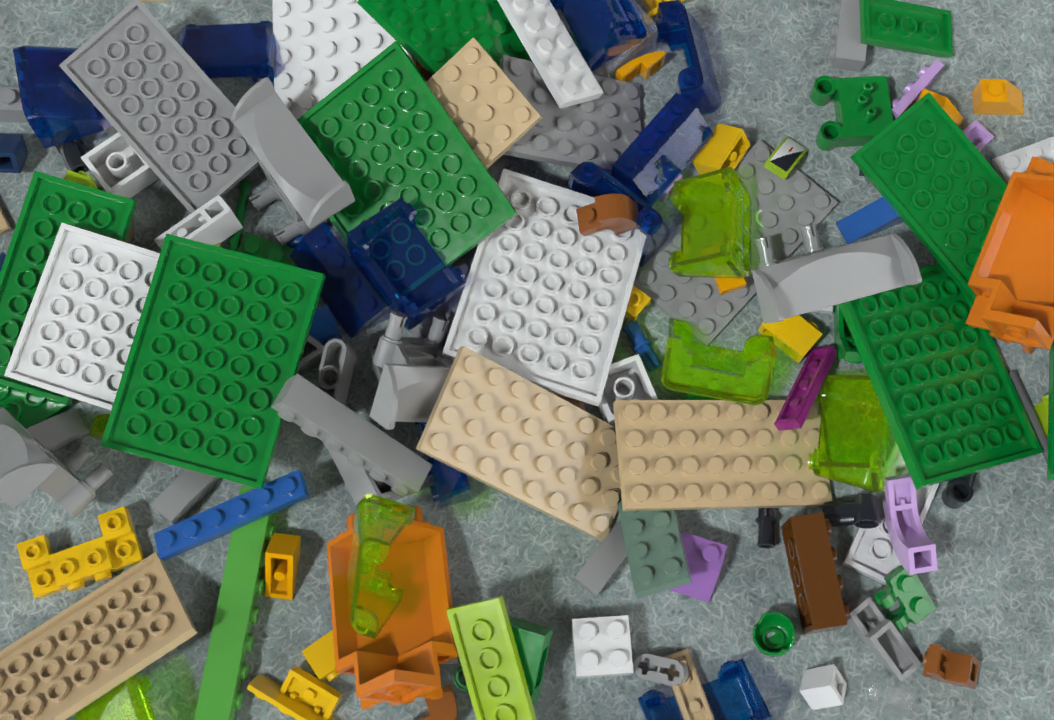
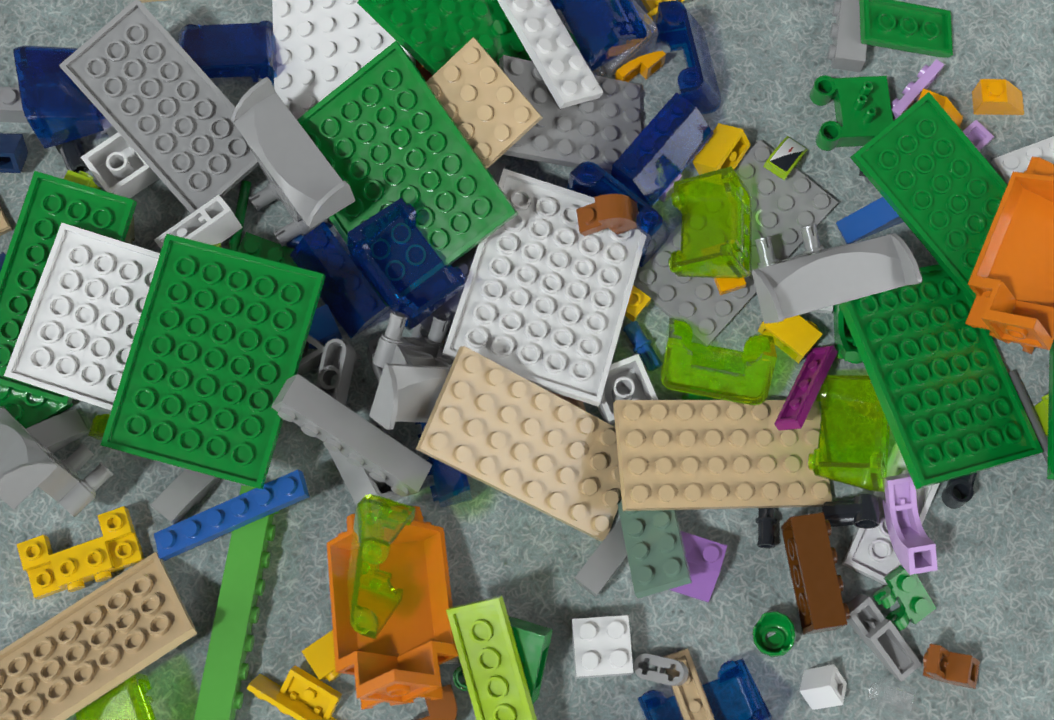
(282, 565): light orange slope -> none

